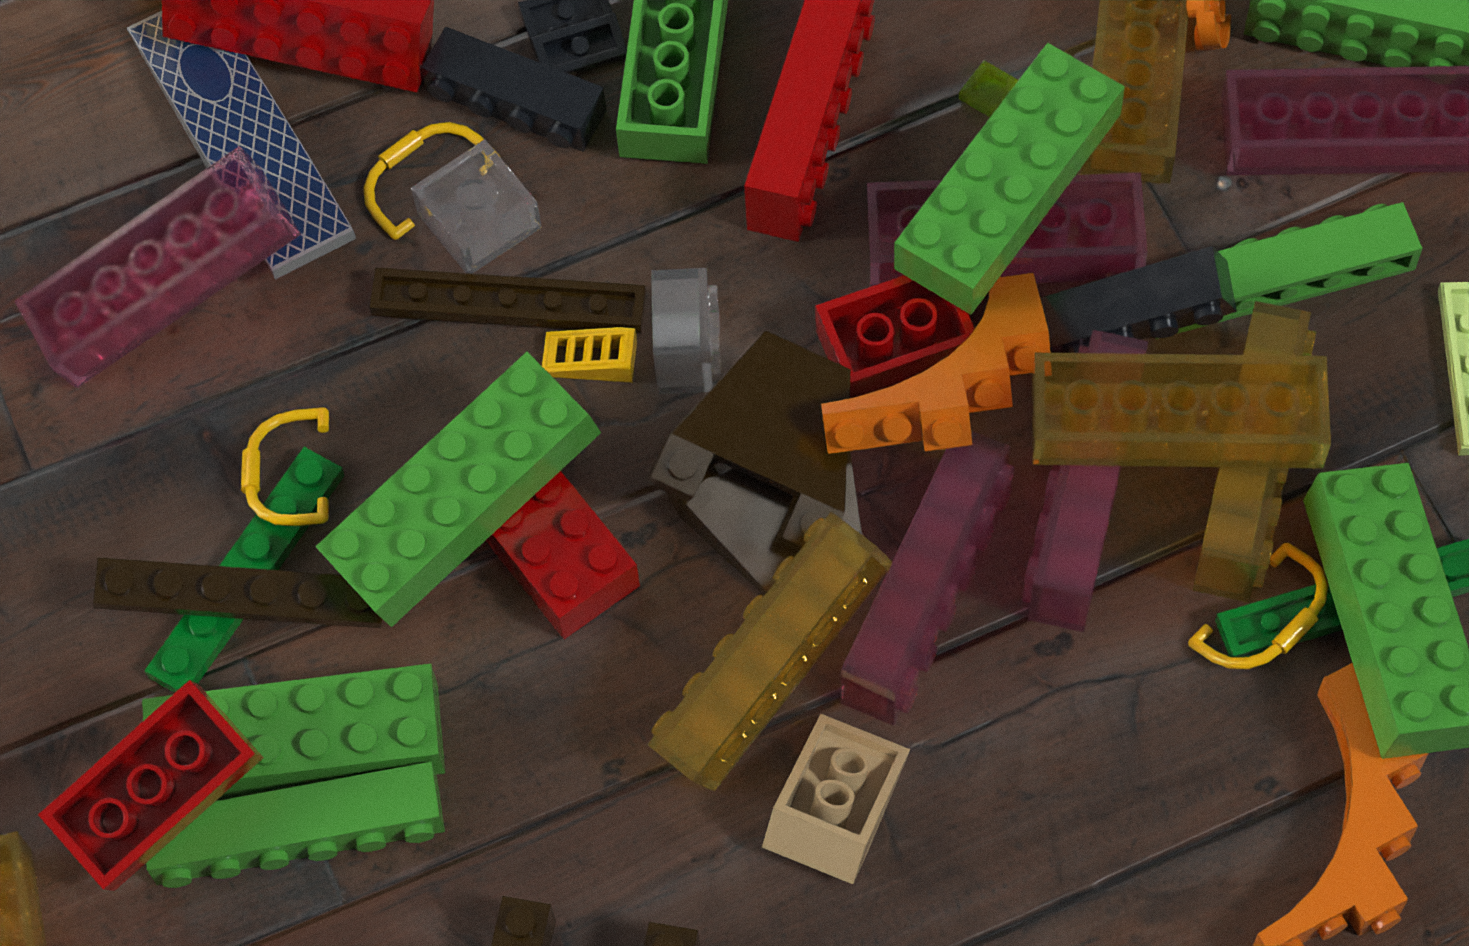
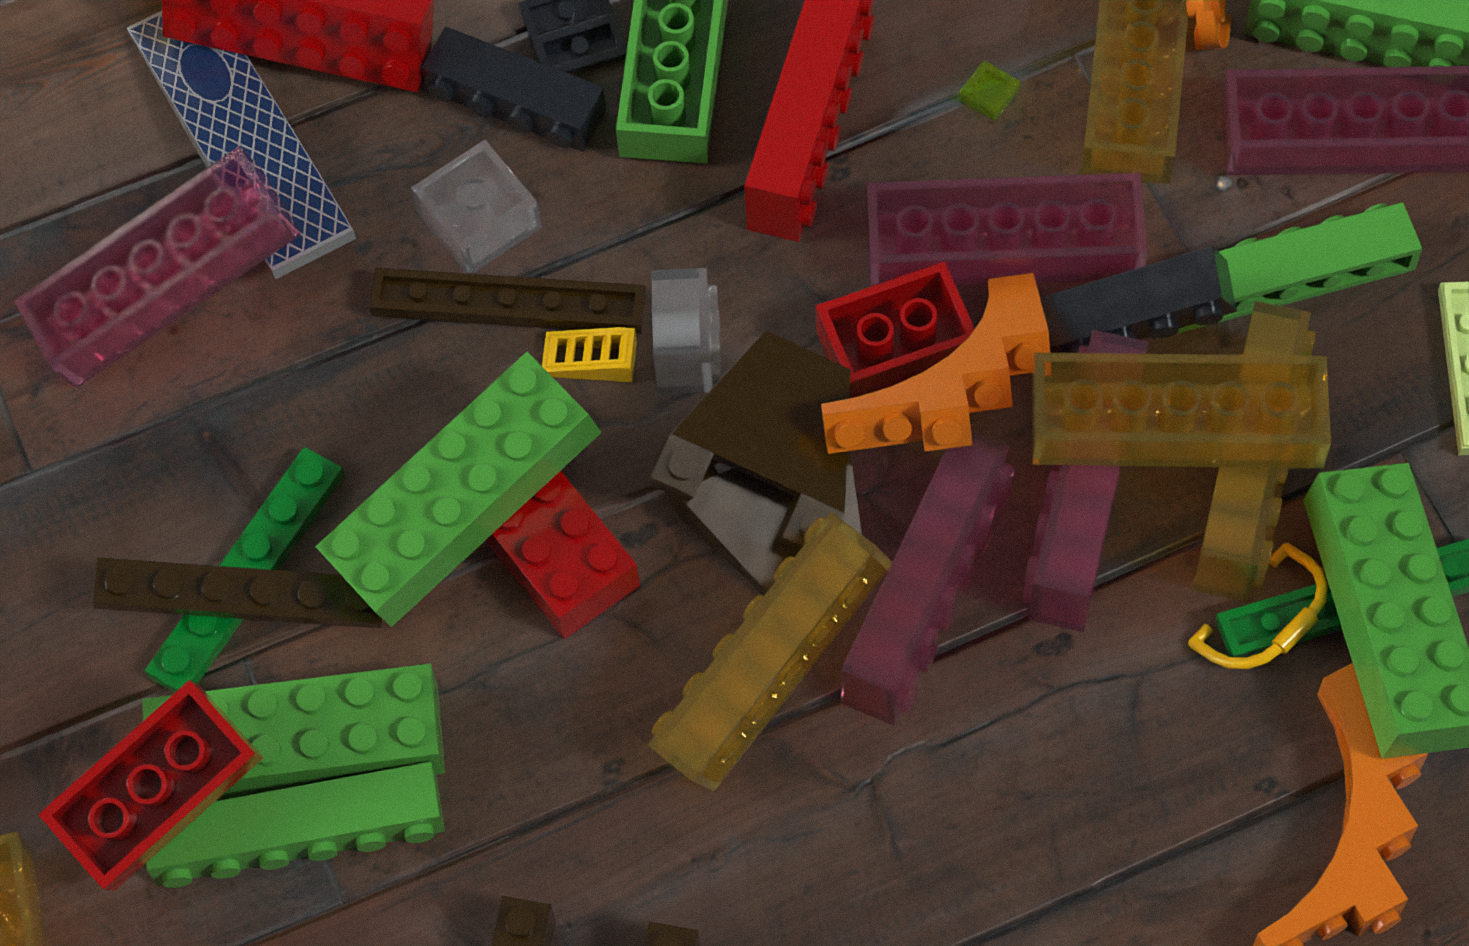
(251, 469): yellow piece -> none
(397, 153): yellow piece -> none
(835, 798): tan slope -> none
(1008, 178): bright green brick -> none

